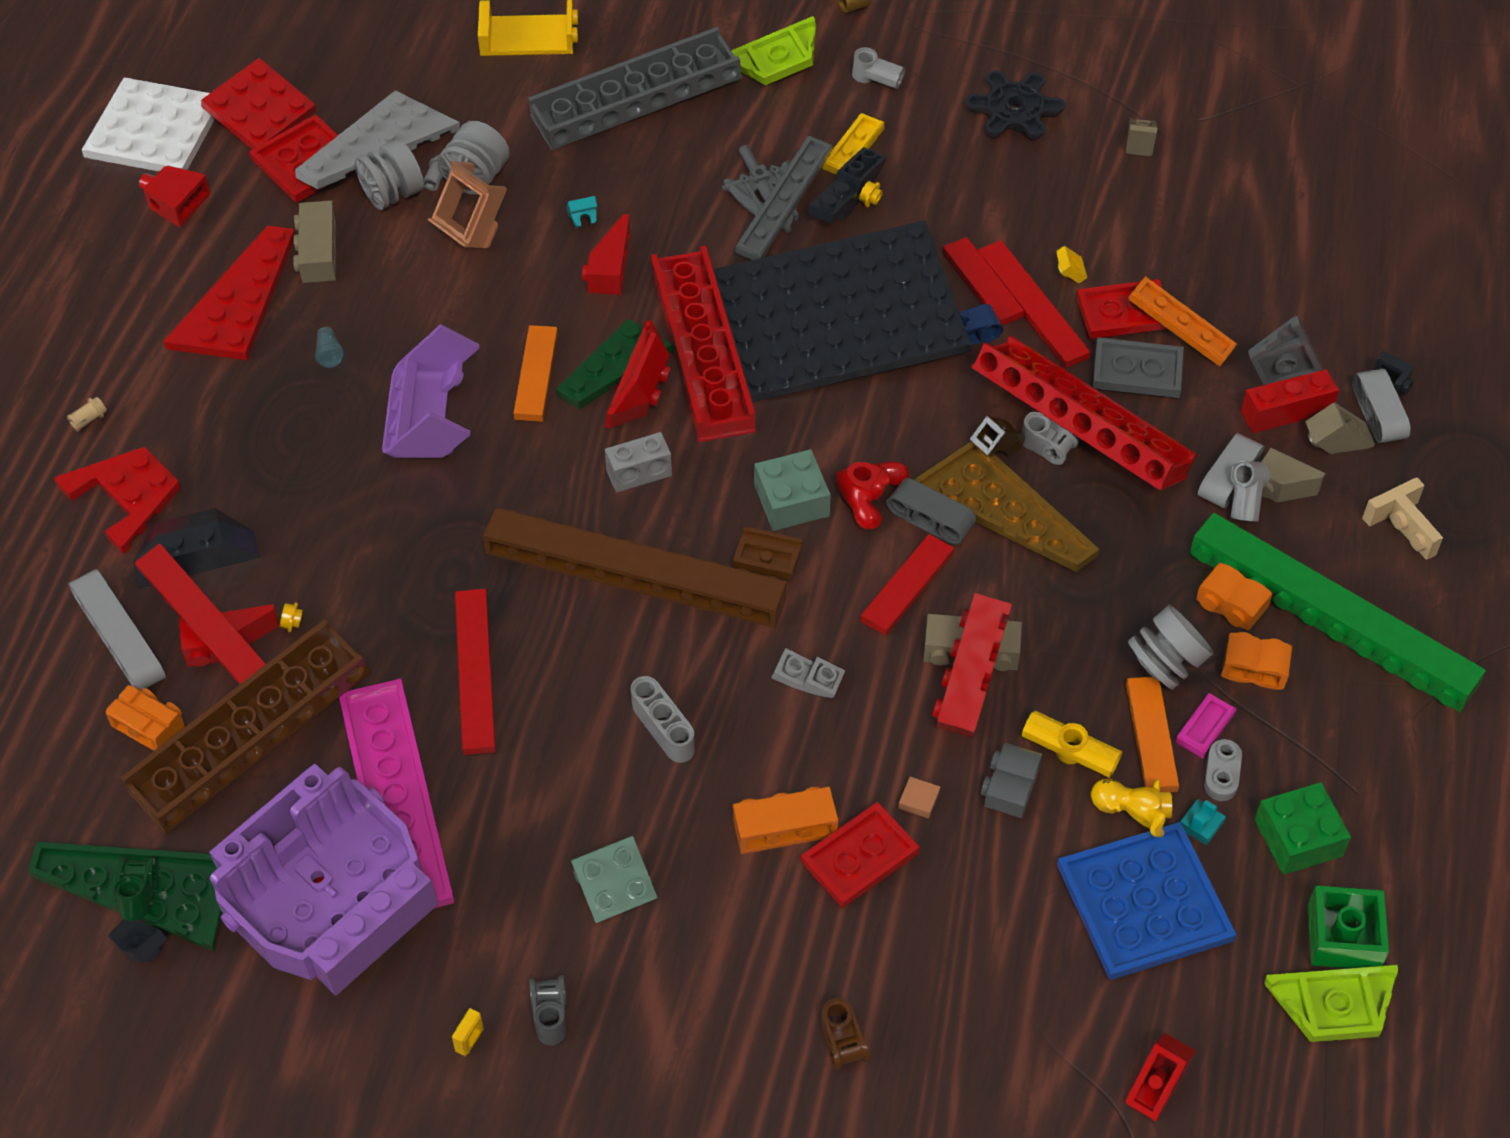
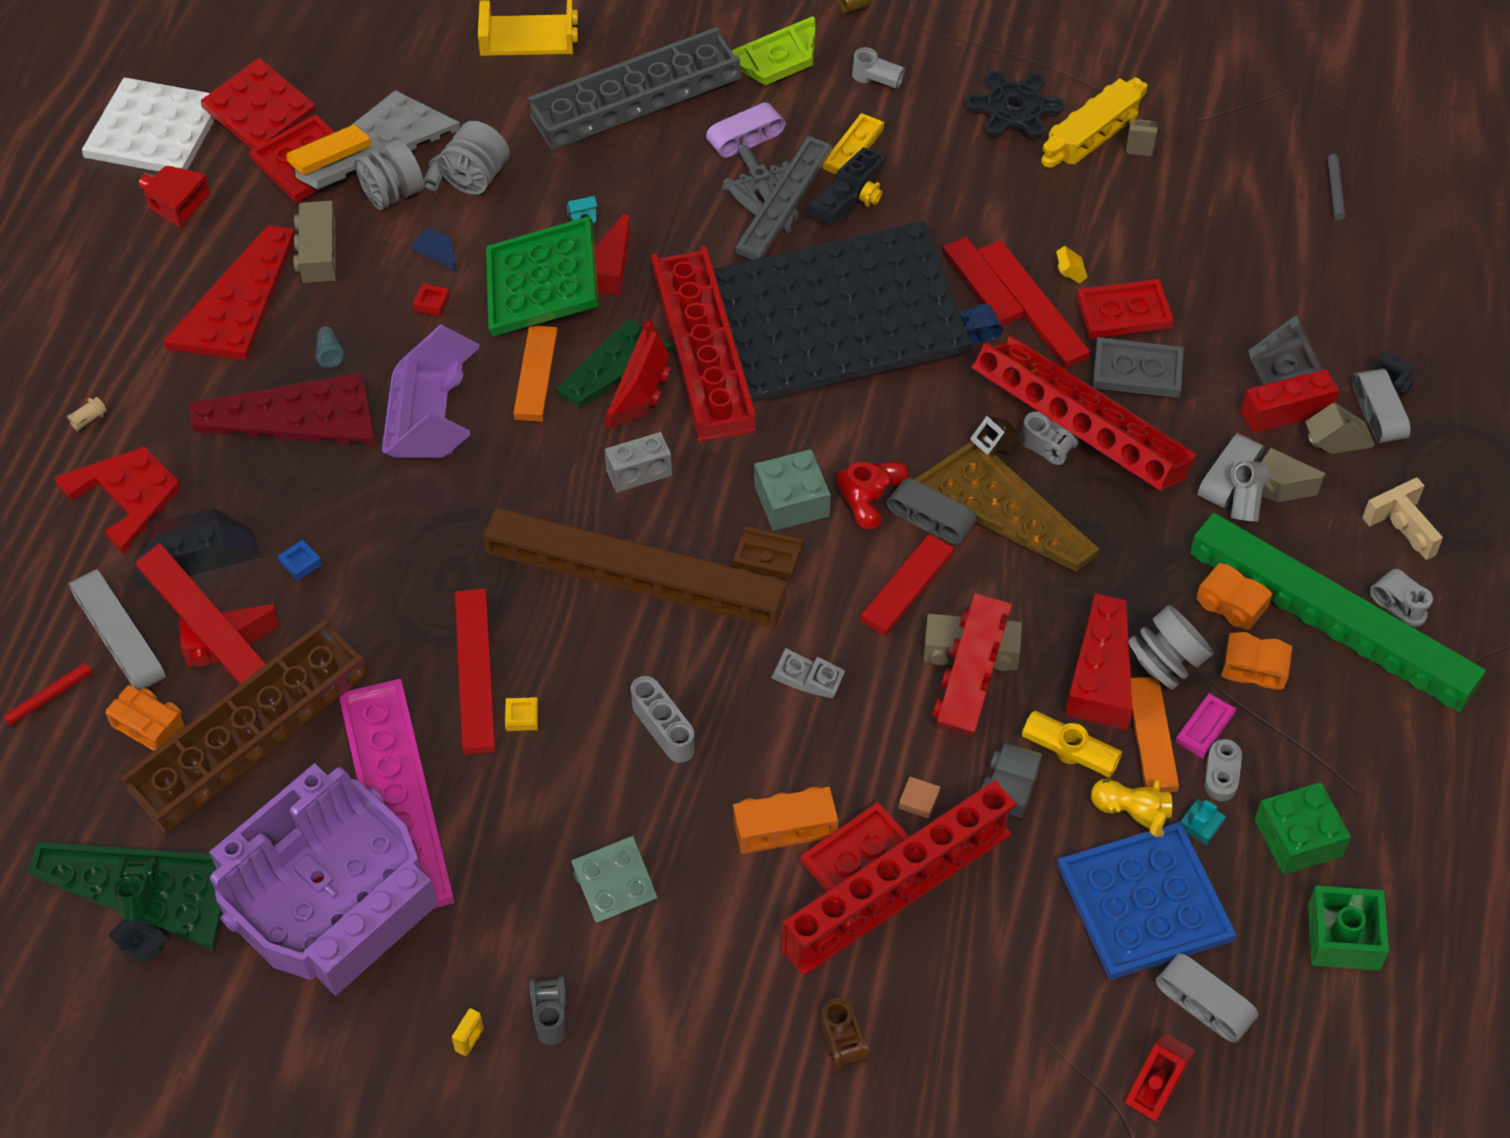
(47, 694): none -> red bar
(290, 616): yellow plate -> none
(299, 560): none -> blue plate
(302, 411): none -> dark red wing
(328, 149): none -> light orange tile
(431, 300): none -> red plate
(435, 247): none -> dark blue tile
(482, 223): nougat piece -> none
(521, 714): none -> yellow tile
(541, 276): none -> green plate
(745, 128): none -> lavender beam
(896, 879): none -> red tile
(1093, 122): none -> yellow hinge
(1102, 675): none -> red wedge
(1182, 321): orange tile -> none
(1207, 998): none -> light grey beam
(1336, 187): none -> dark grey bar
(1336, 1002): lime wing -> none
(1399, 595): none -> light grey piece

